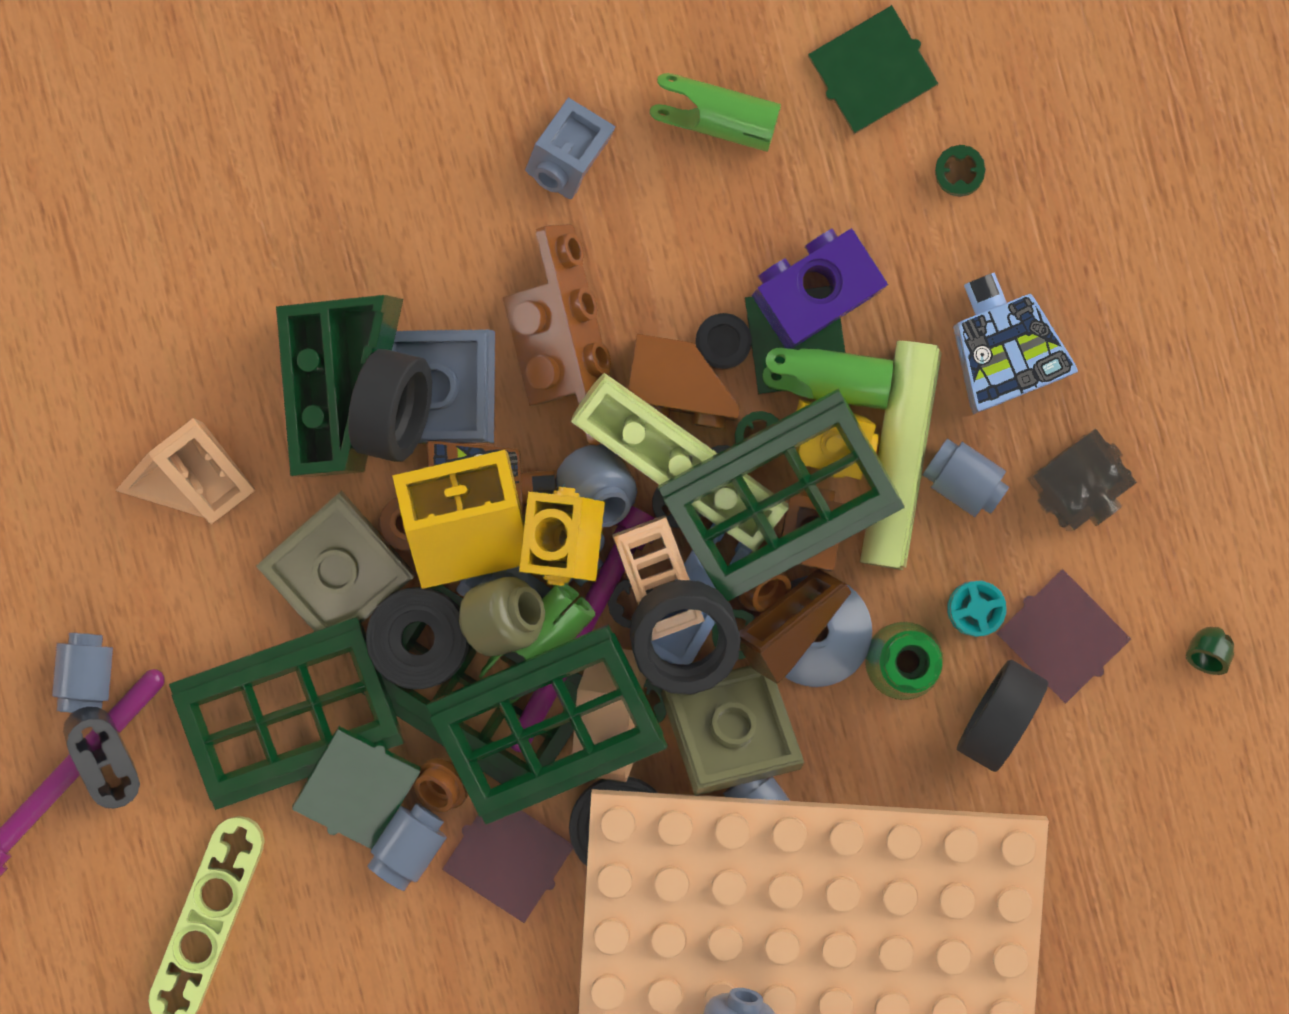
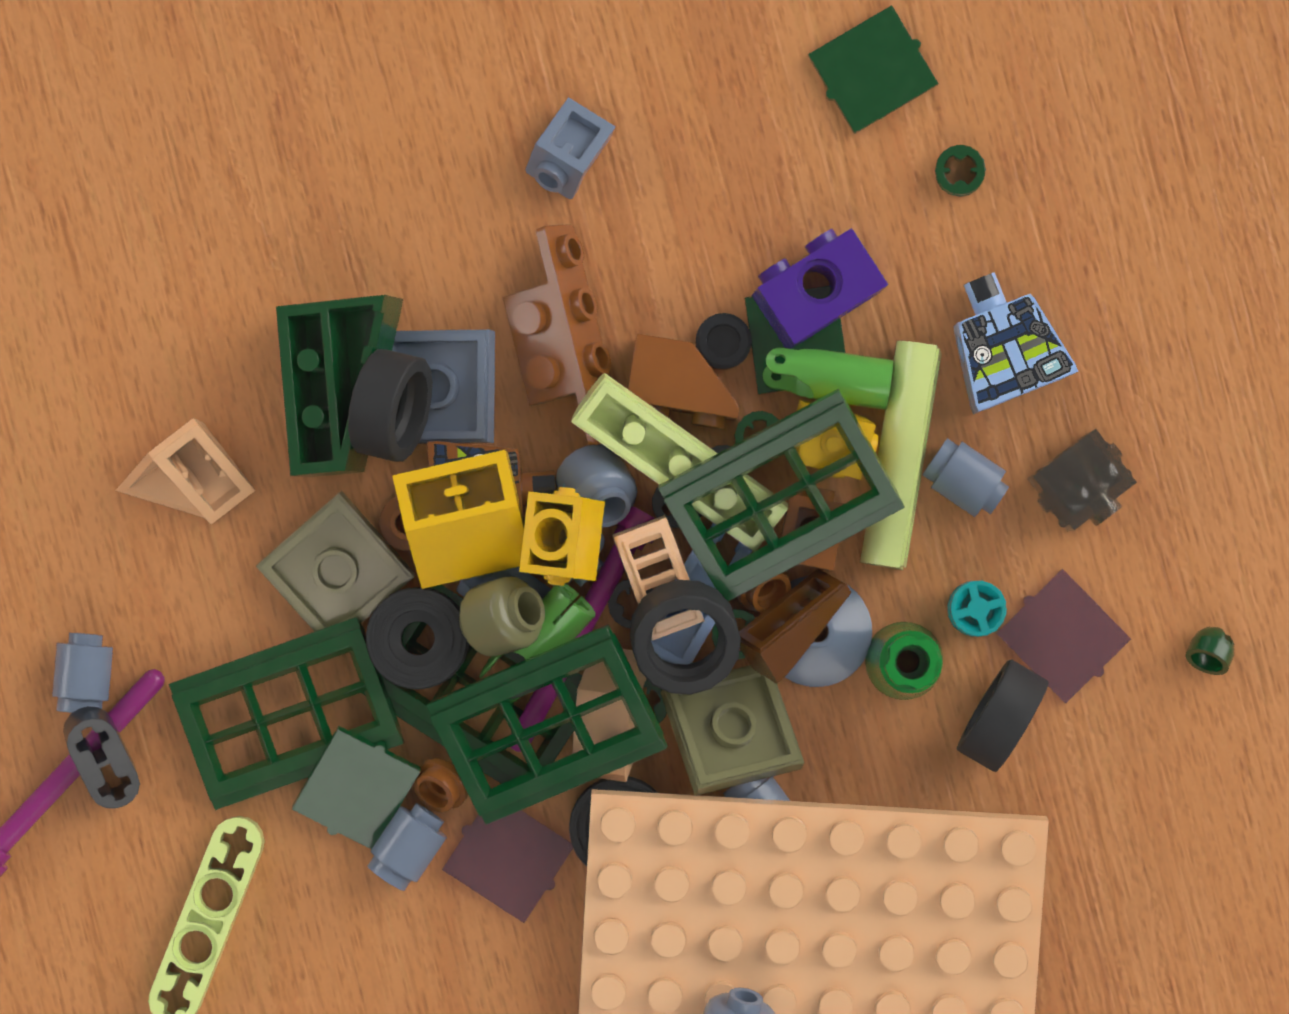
(719, 112): bright green piece -> none

